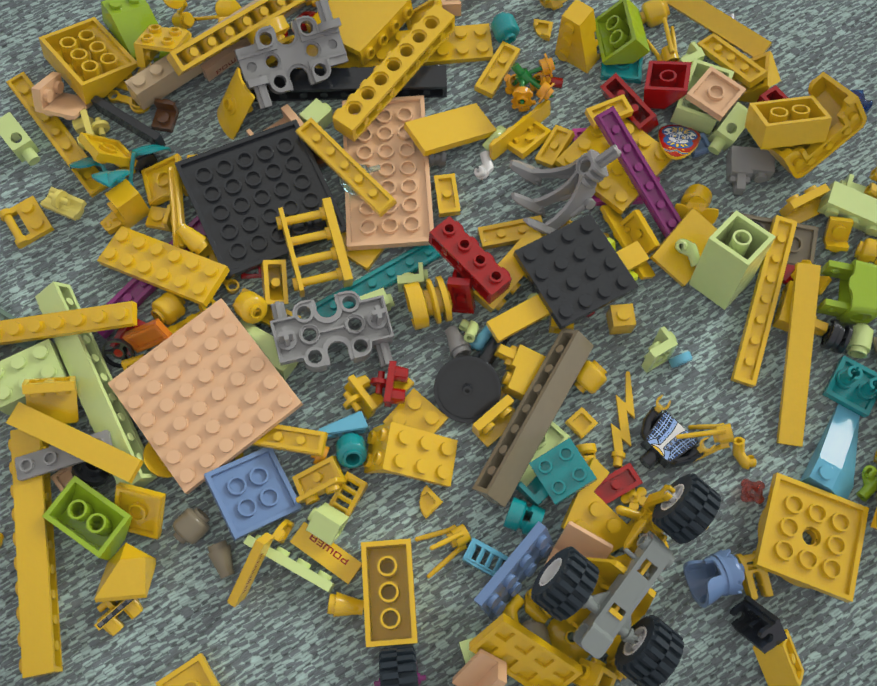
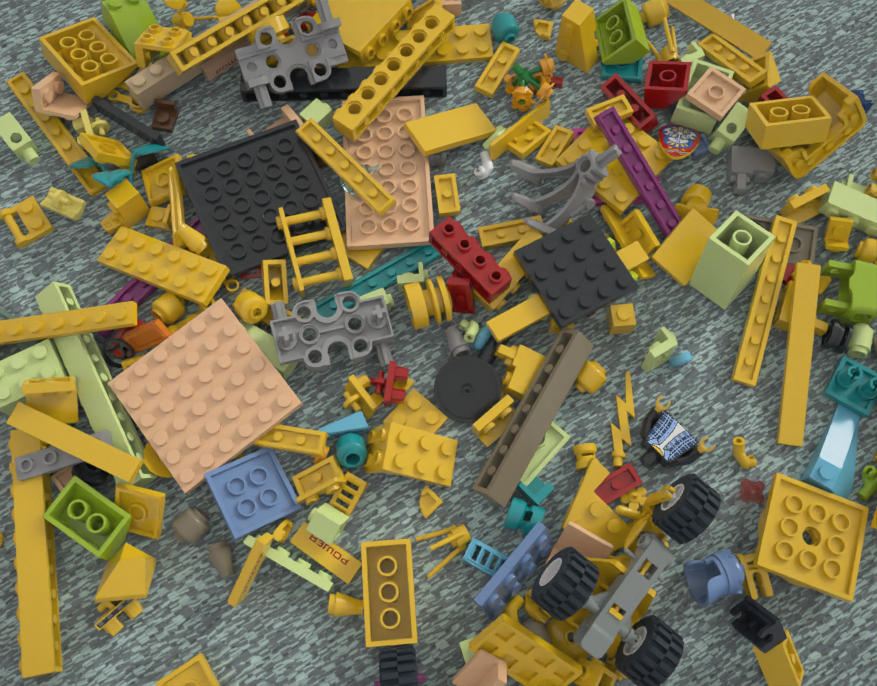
(235, 105): yellow shield -> none
(563, 471): teal plate -> none
(581, 423): yellow tile -> none
(689, 249): yellowish green arm -> none
(721, 433): yellow plant -> none

